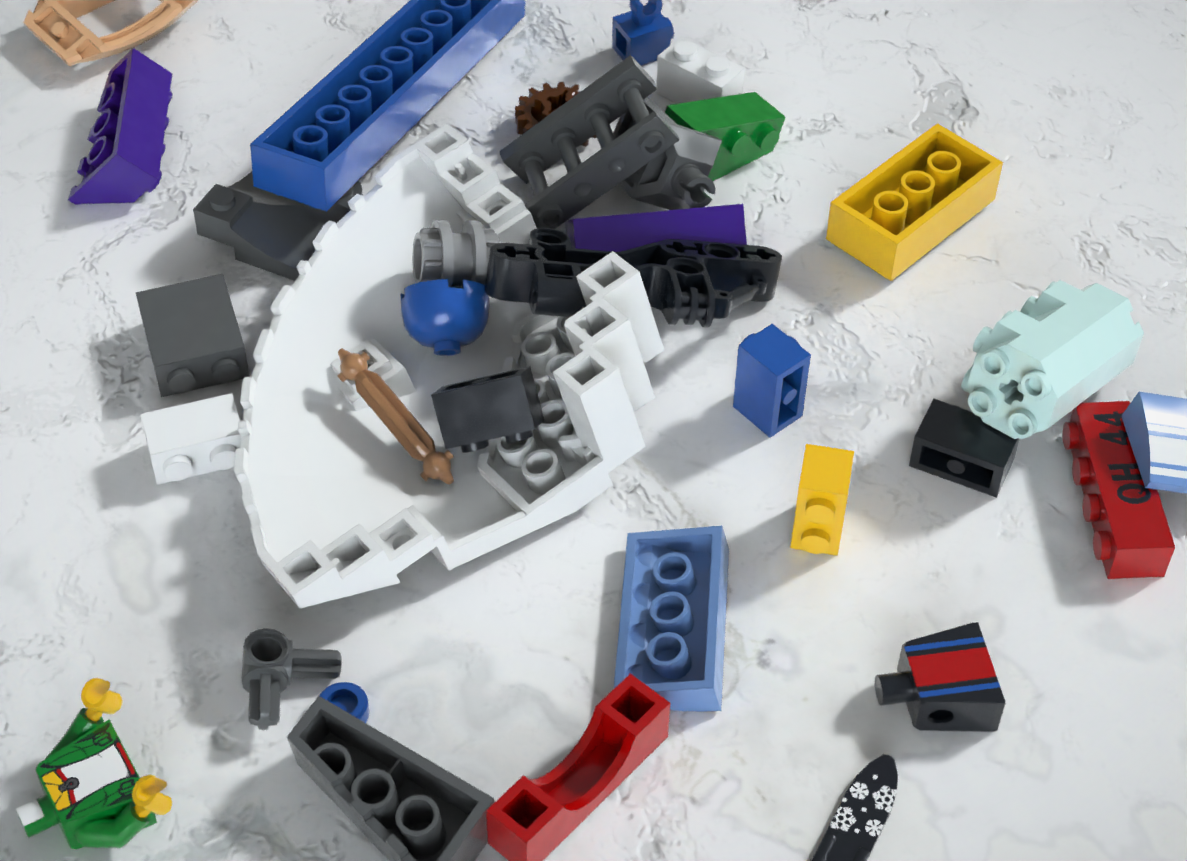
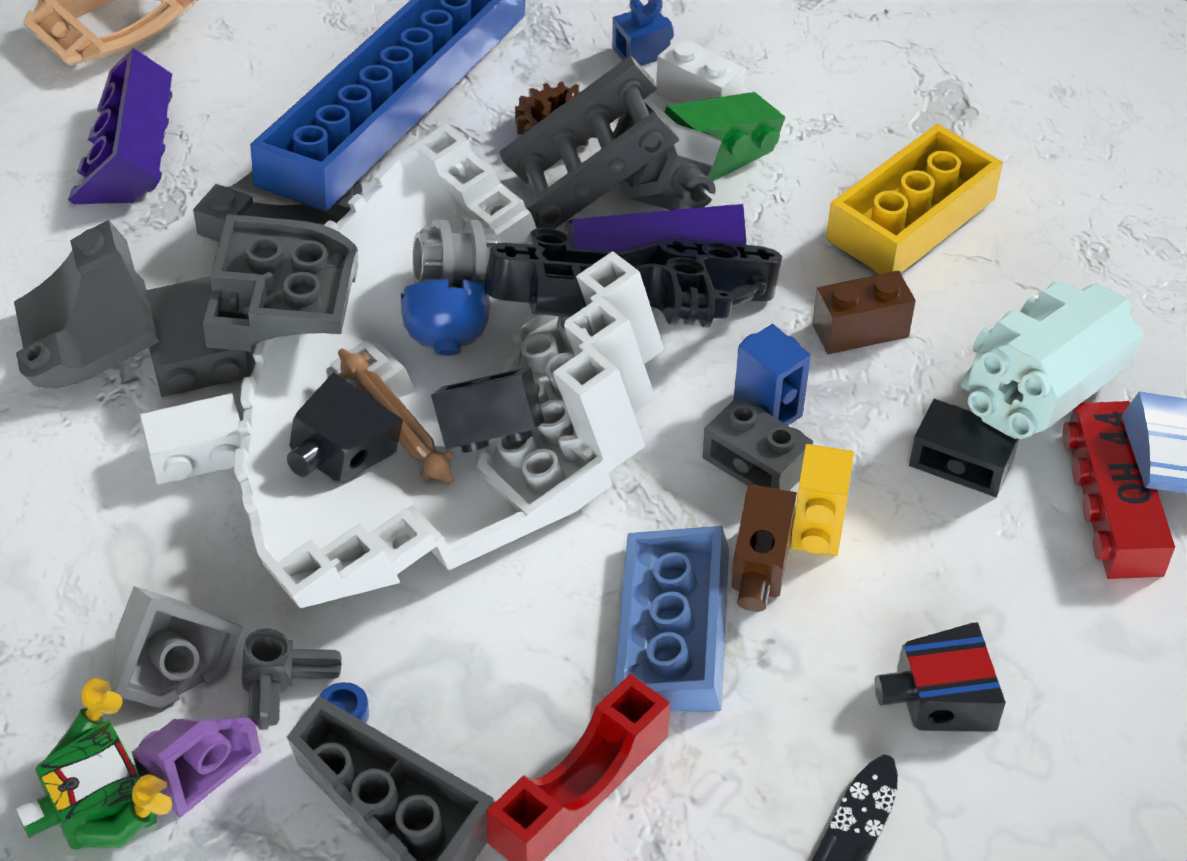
(85, 313): none -> dark grey slope
(168, 648): none -> light grey slope
(196, 756): none -> medium lavender slope
(277, 281): none -> dark grey slope
(341, 432): none -> black torso
(755, 446): none -> dark grey brick
(762, 545): none -> reddish brown torso
(863, 312): none -> reddish brown brick

